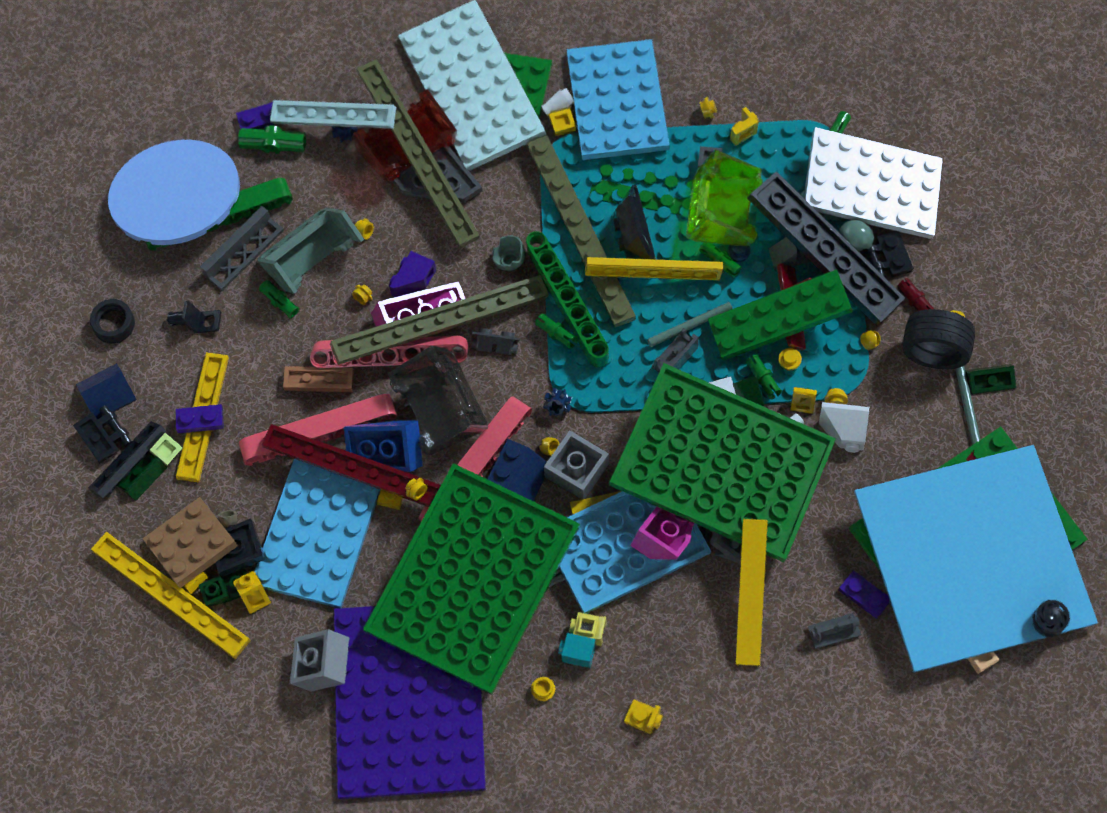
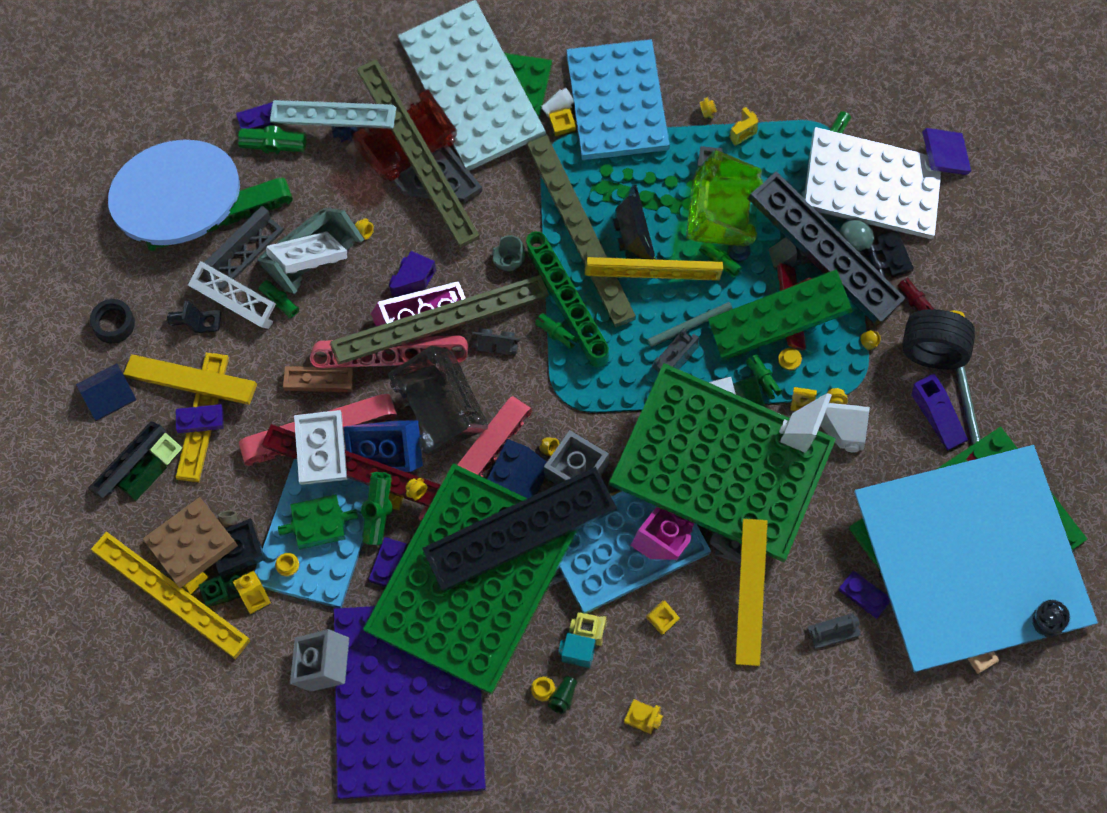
(97, 439): black plate -> none
(190, 379): none -> yellow tile
(231, 302): none -> white fence
(287, 564): none -> yellow plate
(306, 252): none -> white plate
(317, 521): none -> green plate
(320, 447): none -> white plate
(362, 292): yellow plate -> none
(376, 508): none -> green piece
(387, 561): none -> dark purple plate
(519, 529): none -> black plate
(557, 402): dark blue gear -> none
(562, 697): none -> dark green cone
(662, 617): none -> yellow tile
(804, 424): none -> white slope
(939, 411): none -> dark purple slope
(946, 151): none -> dark purple tile
(991, 379): dark green slope -> none

